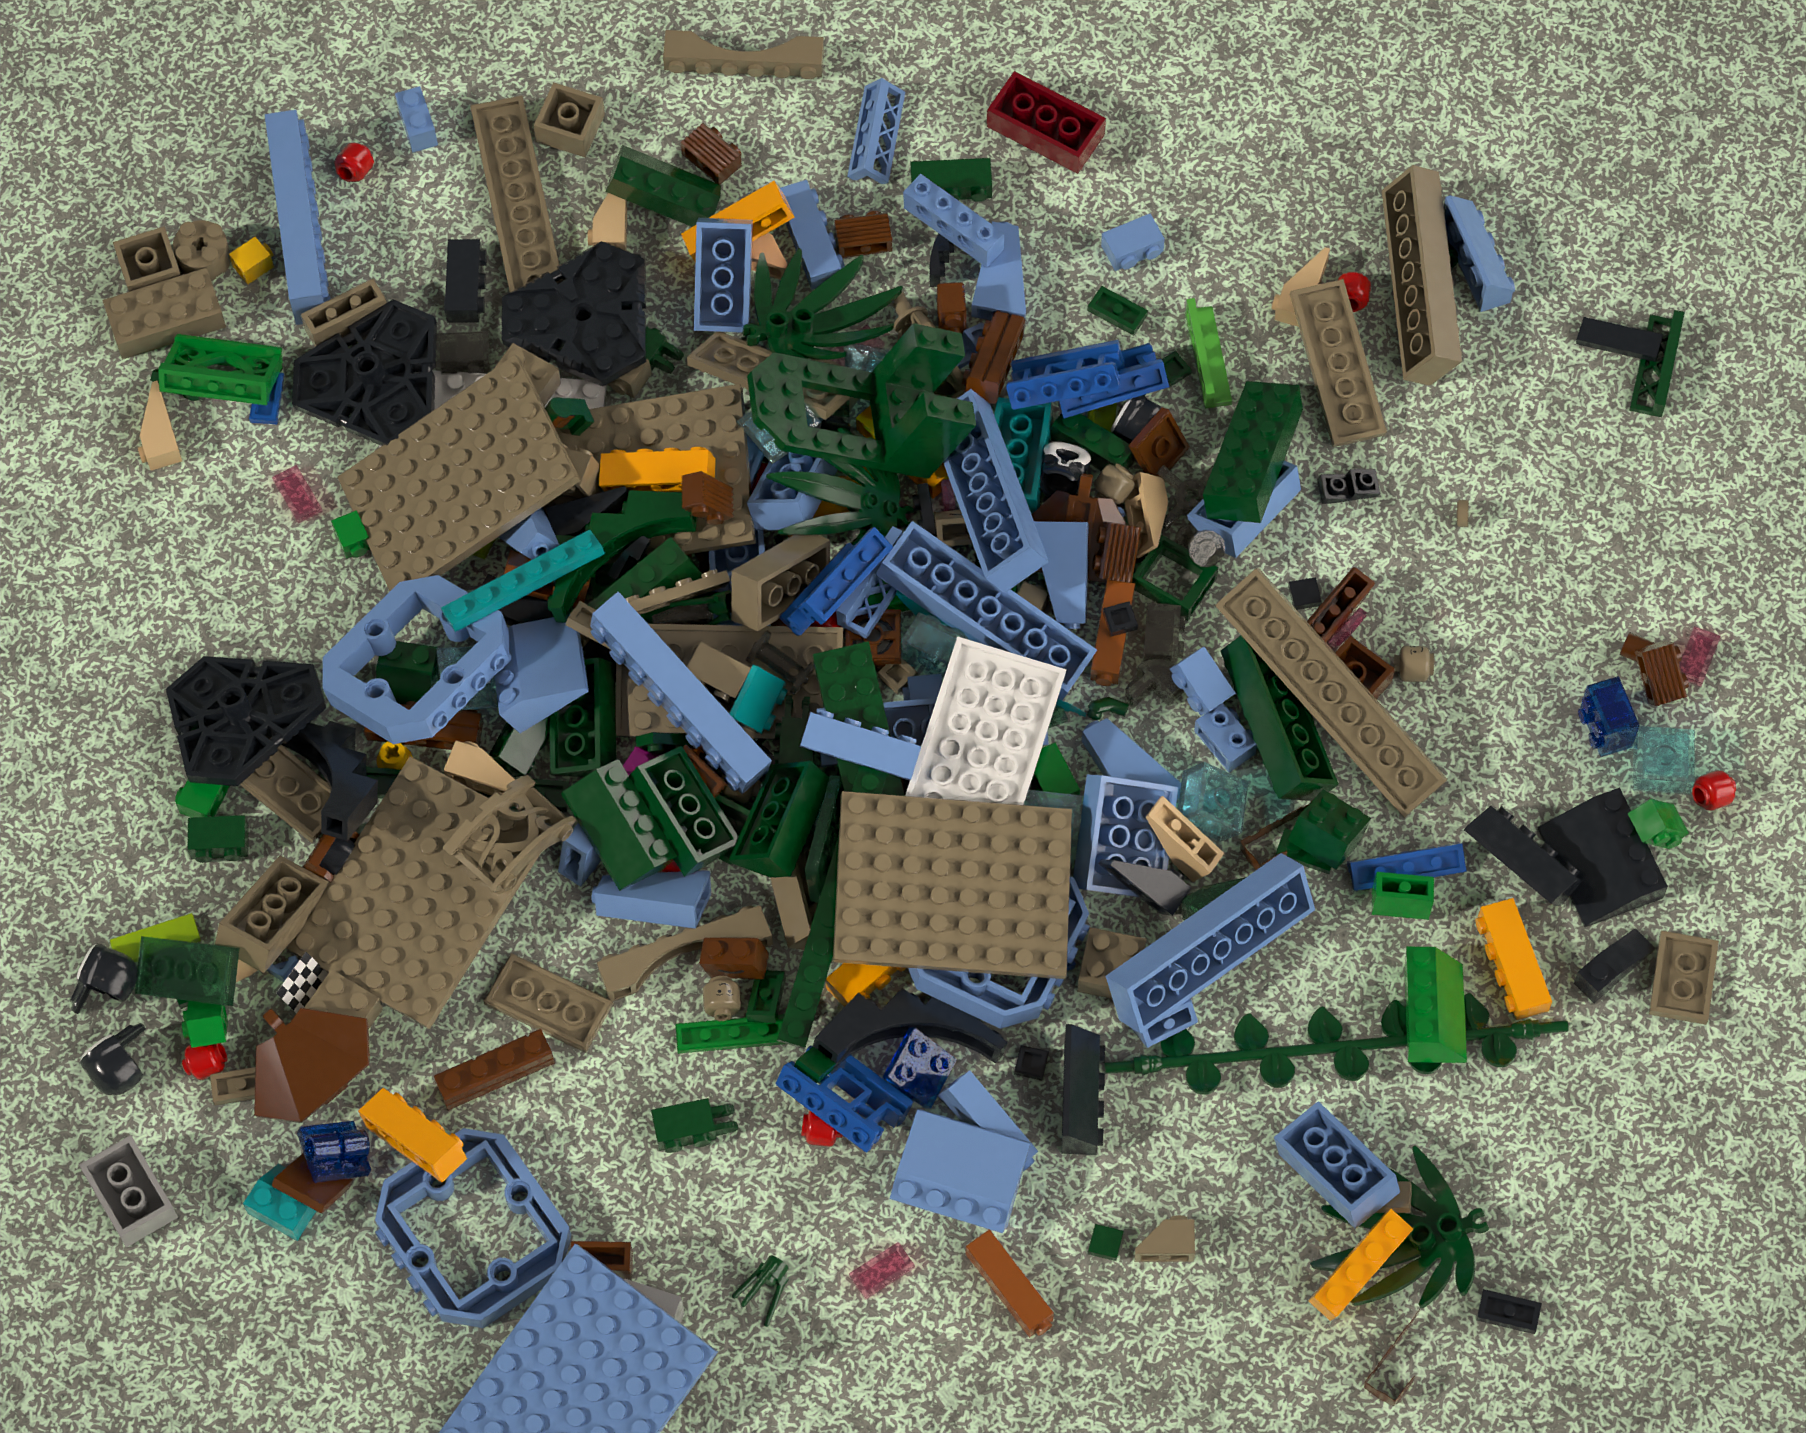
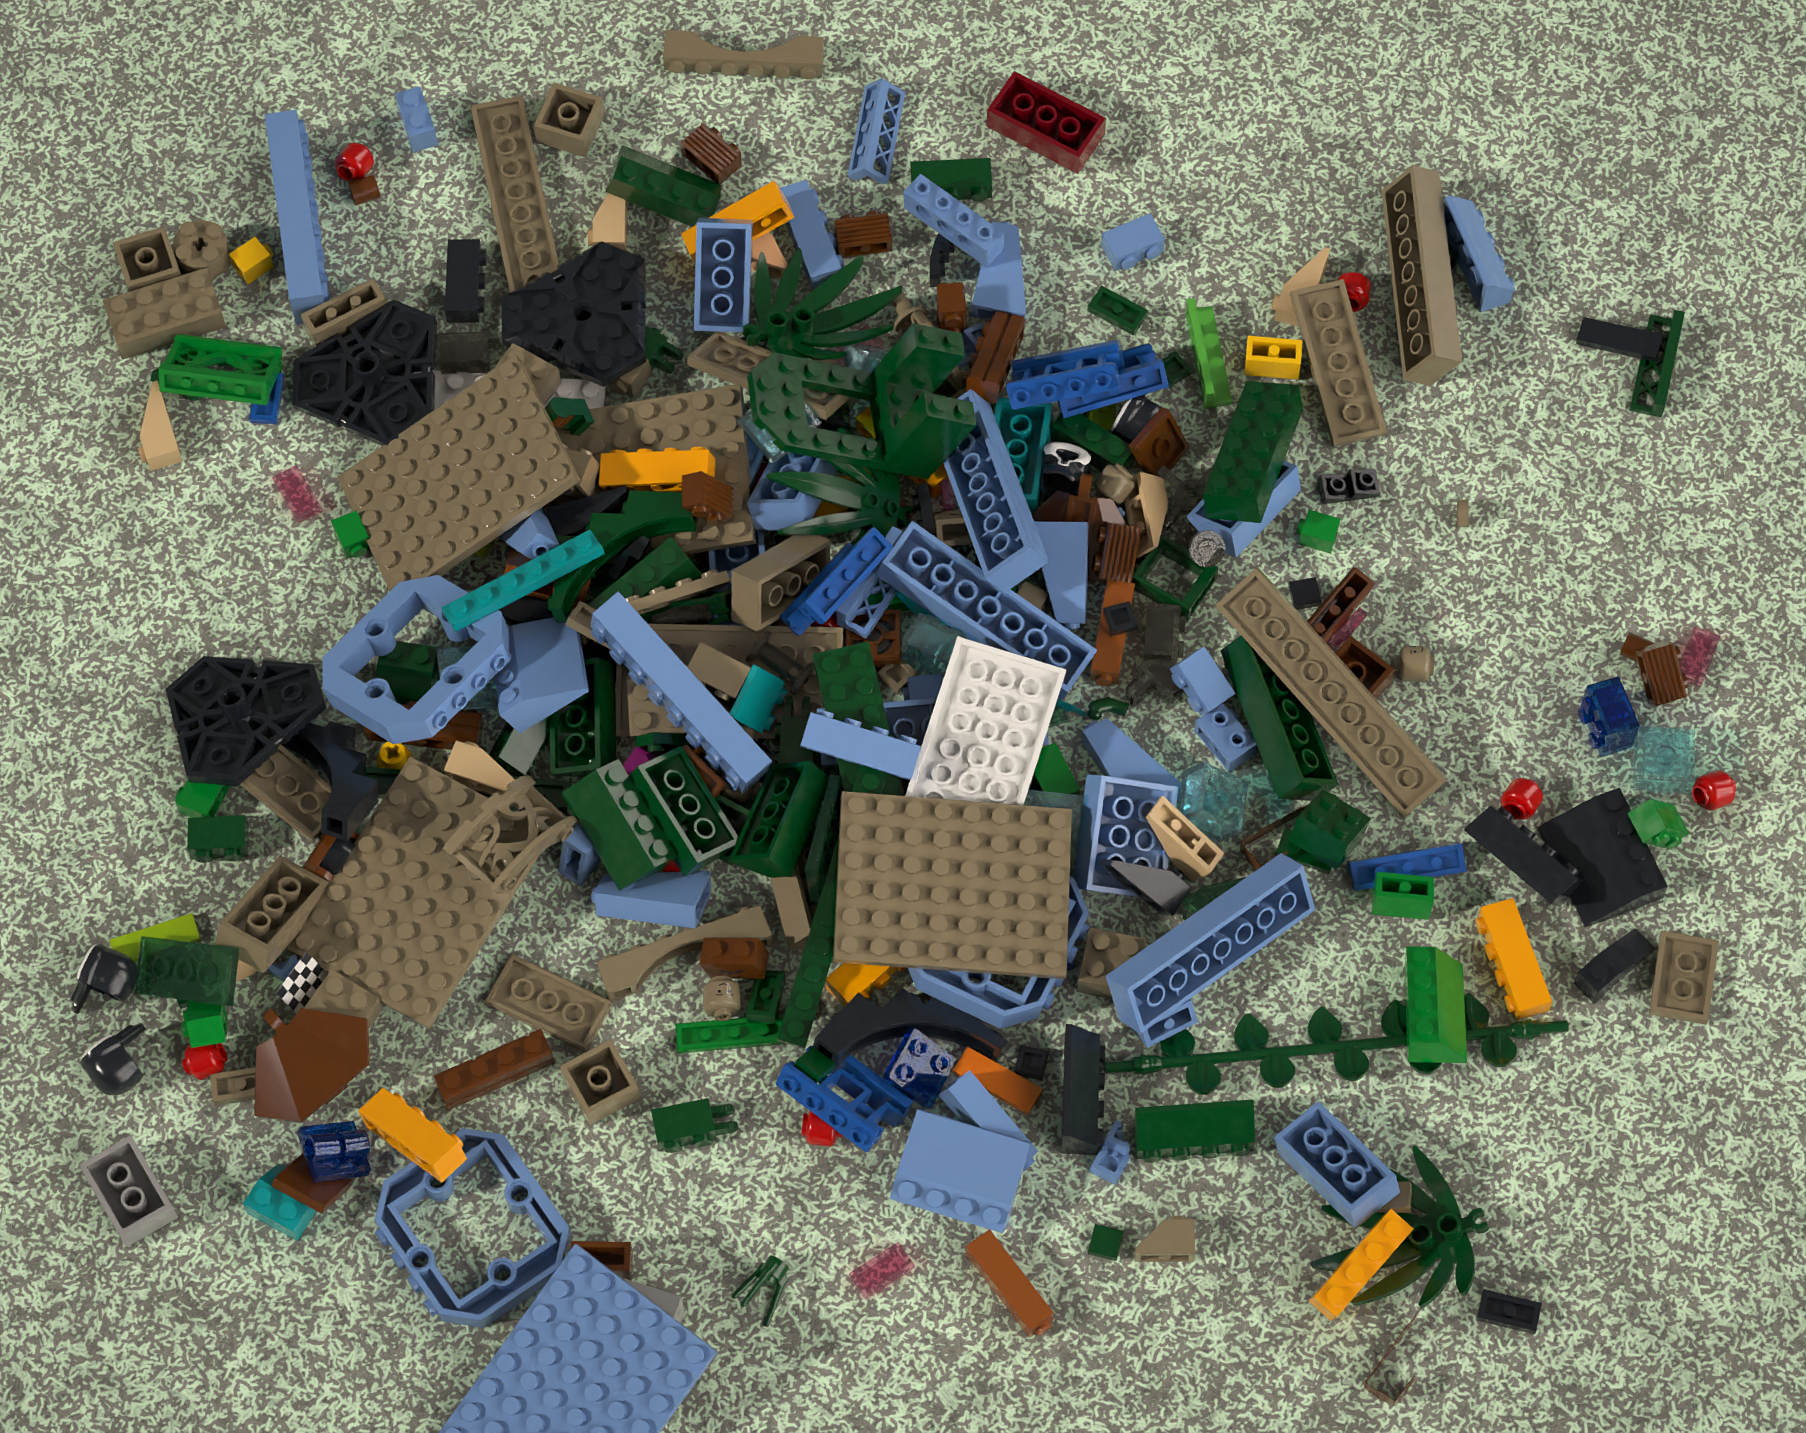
(364, 190): none -> reddish brown gear
(600, 1082): none -> dark tan brick
(999, 1081): none -> orange tile
(1112, 1156): none -> medium blue slope
(1194, 1130): none -> dark green slope
(1273, 357): none -> yellow brick
(1318, 531): none -> green brick
(1522, 798): none -> red head

